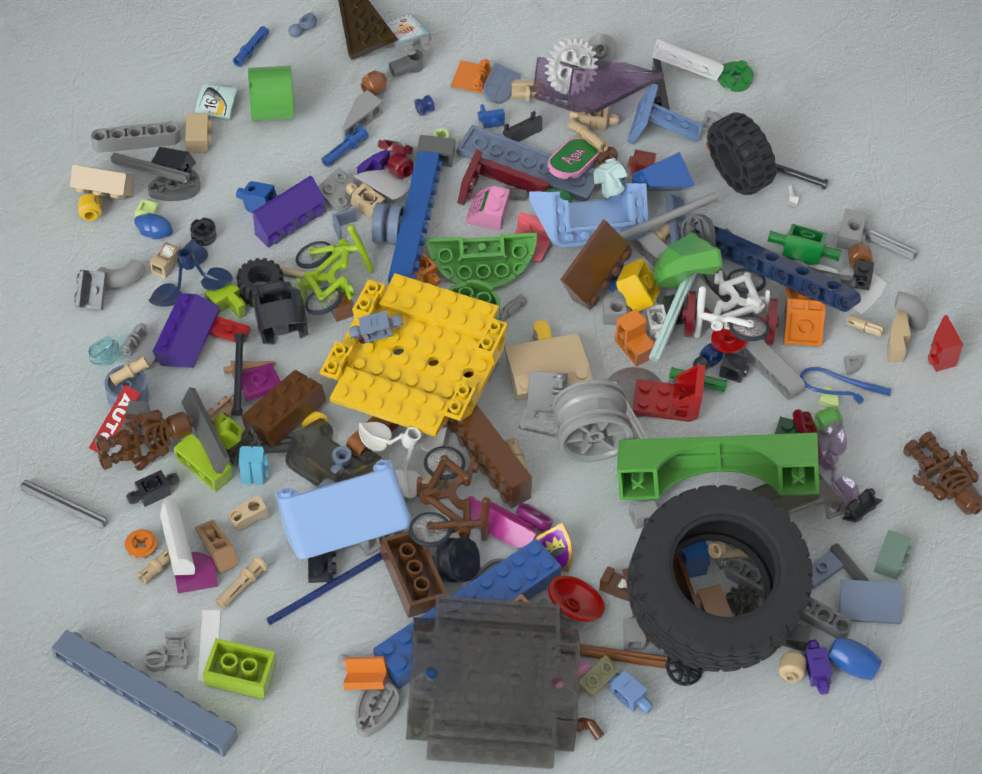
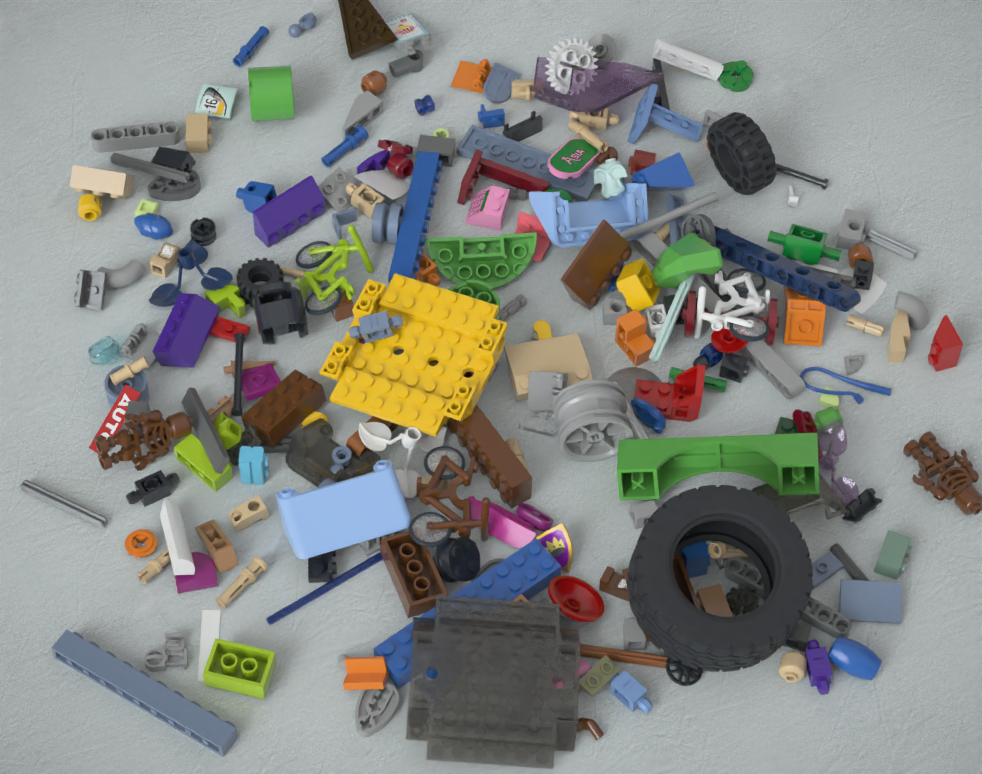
(649, 415): none -> blue arm

